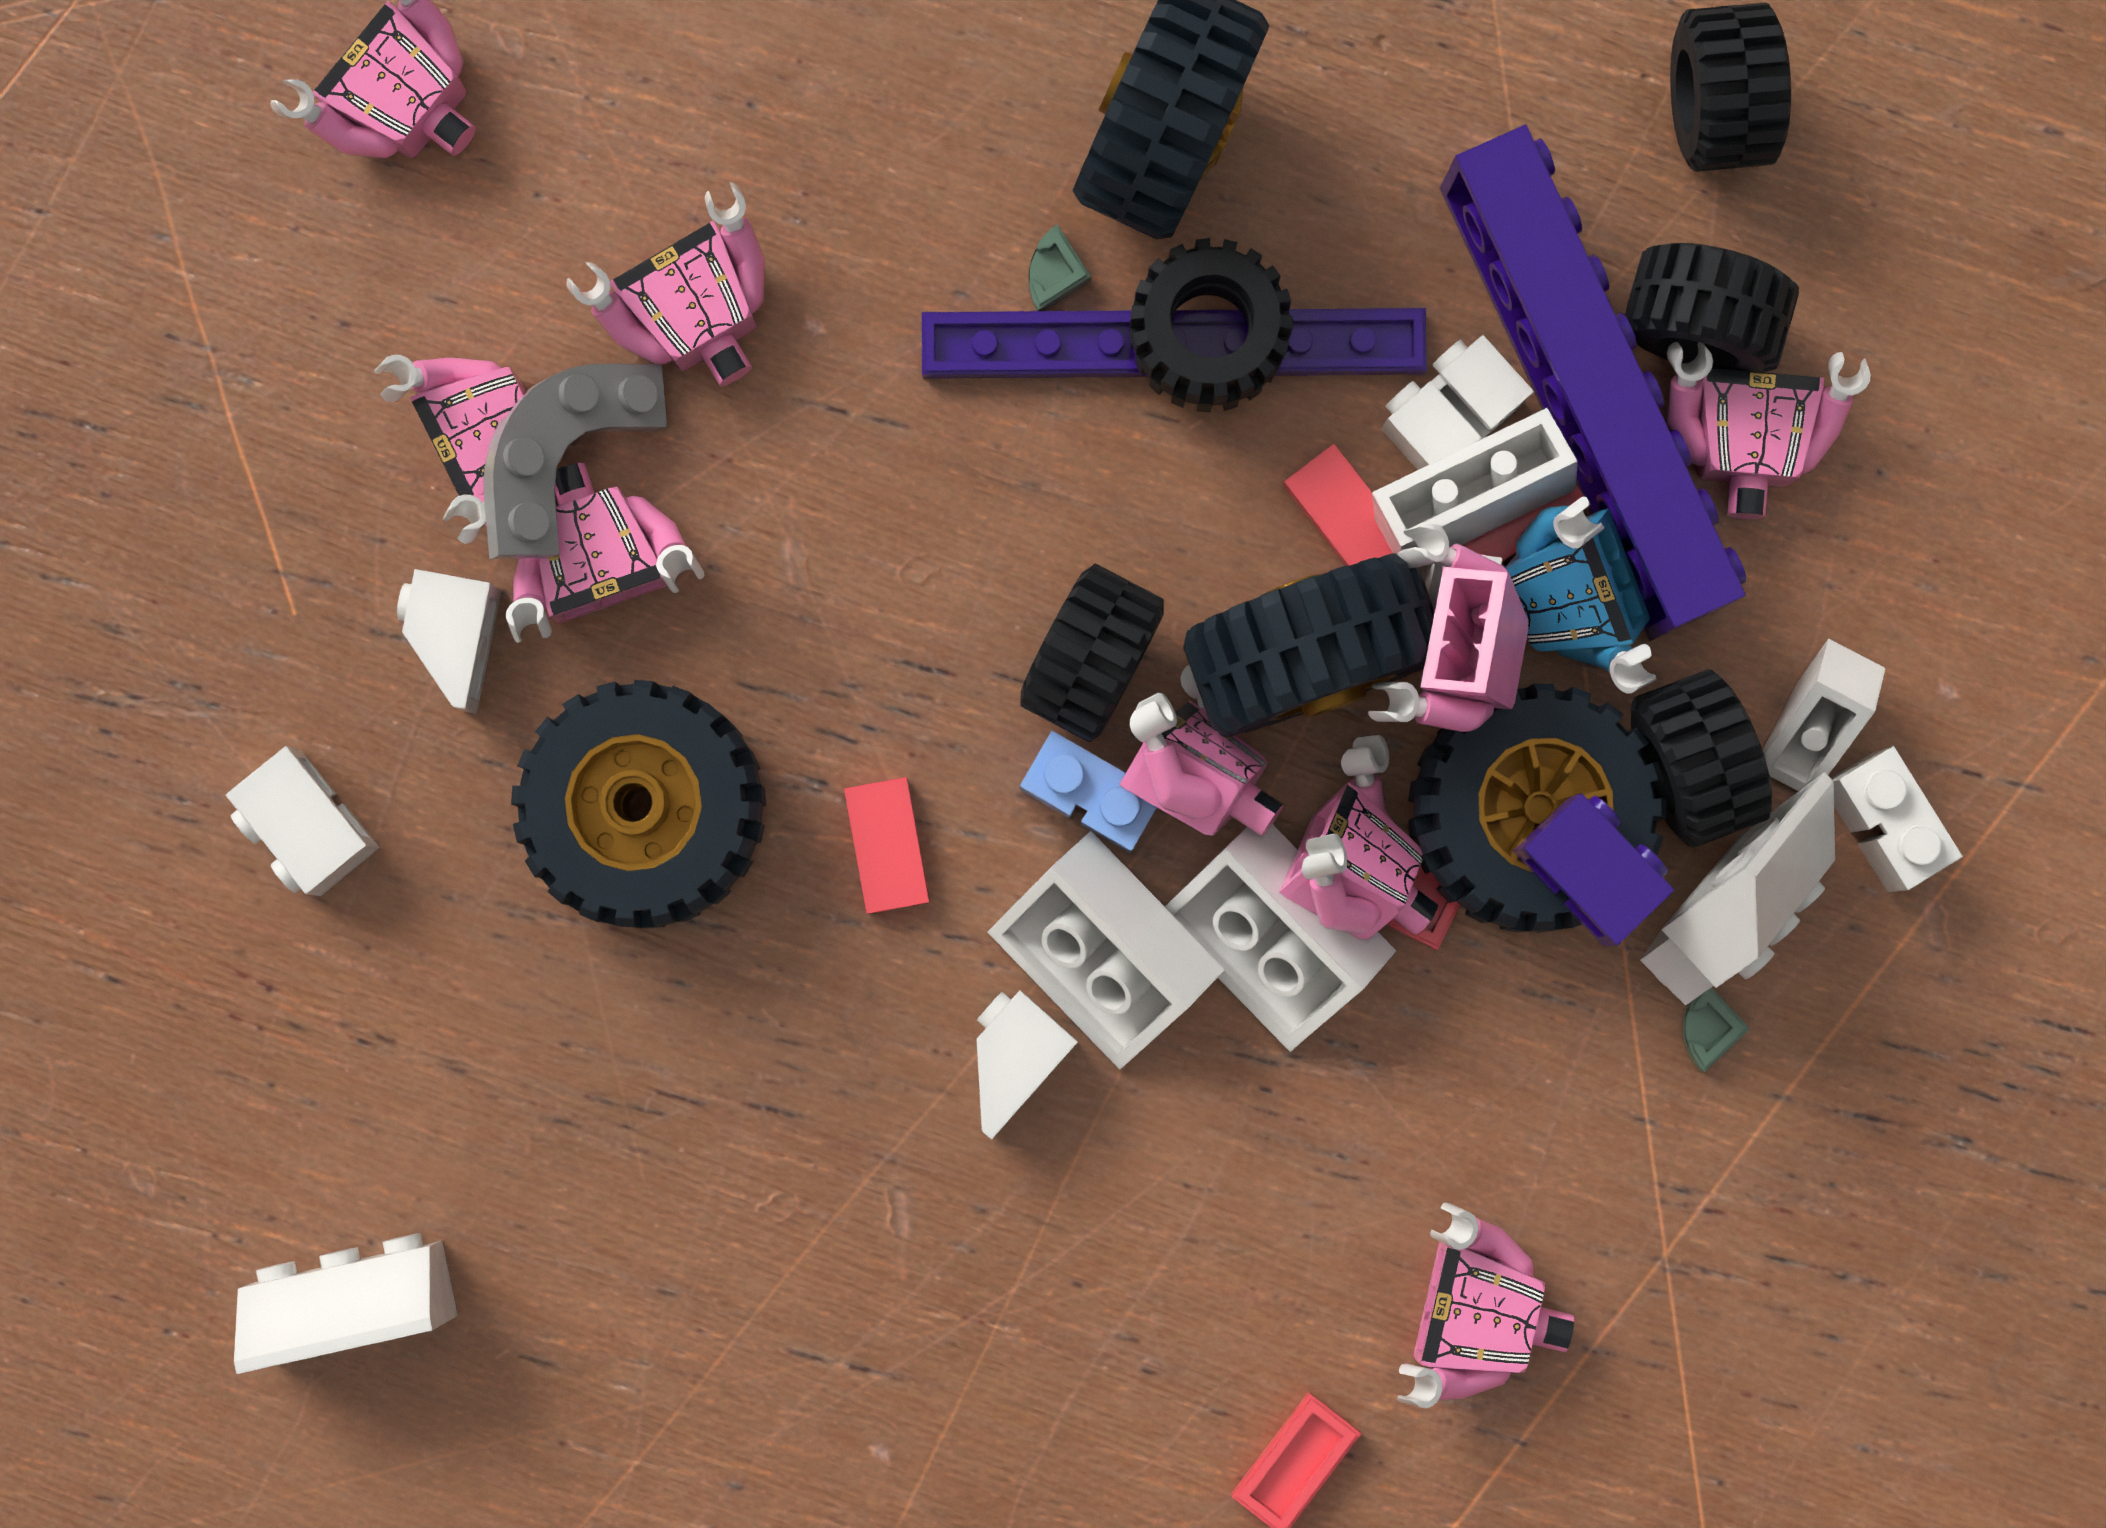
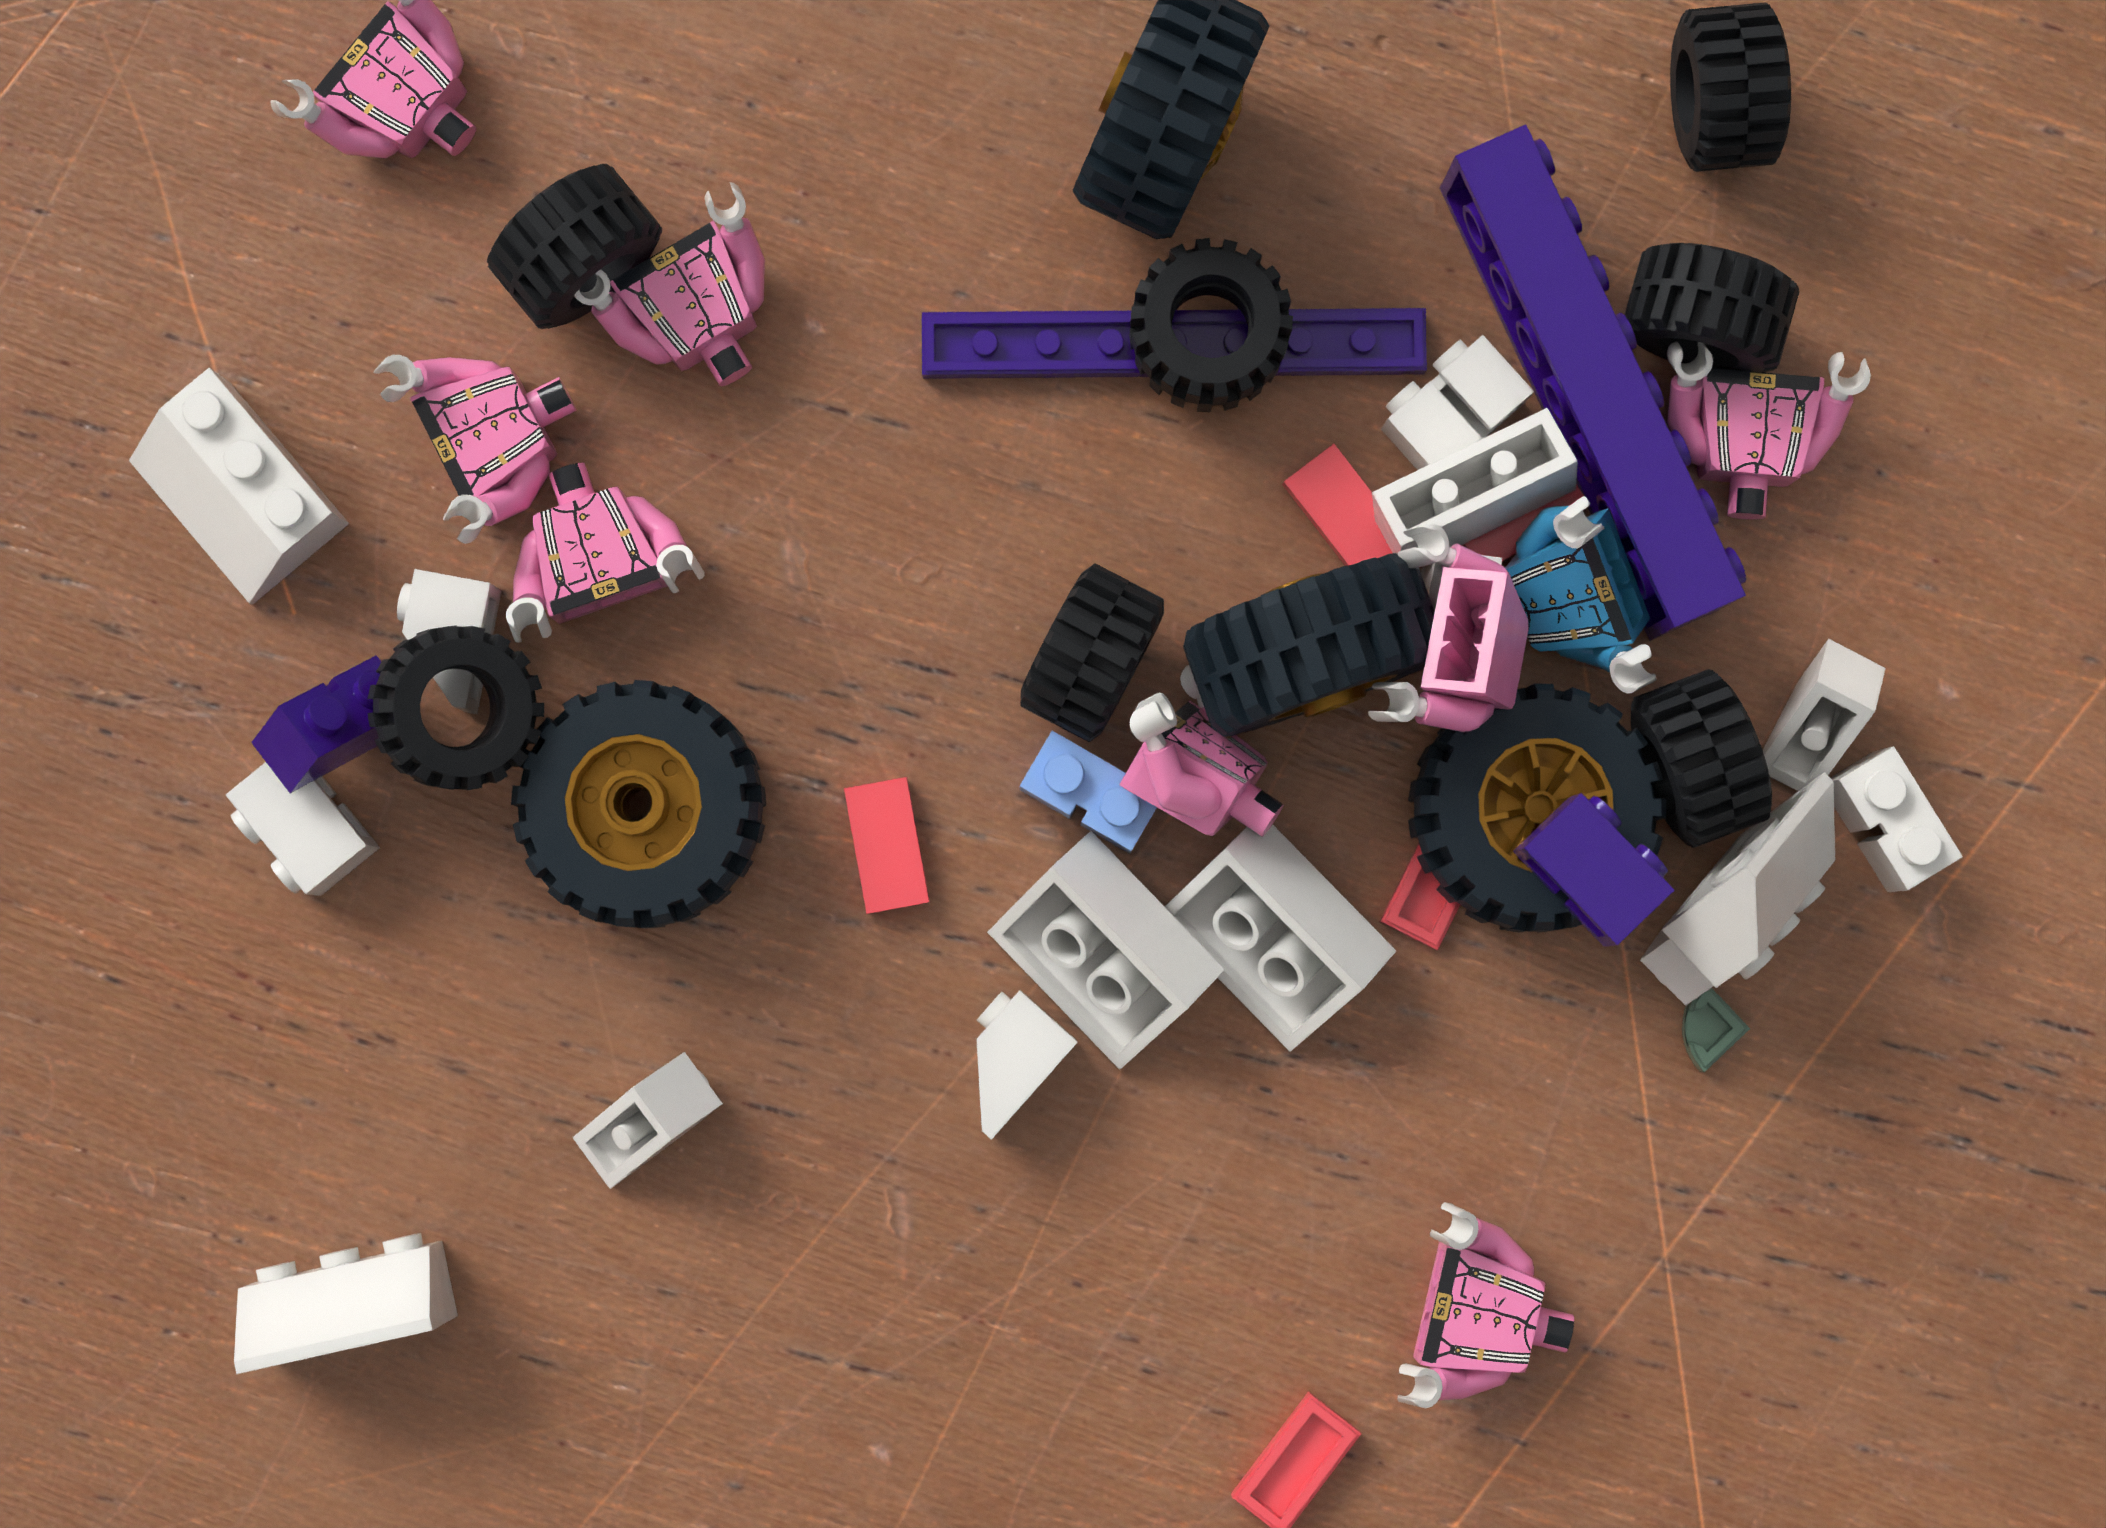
(234, 485): none -> white slope
(320, 728): none -> dark purple piece
(510, 697): none -> black tyre
(535, 436): light grey plate -> none
(567, 237): none -> black tyre
(647, 1119): none -> white slope
(1055, 270): sand green tile -> none
(1355, 860): bright pink torso -> none

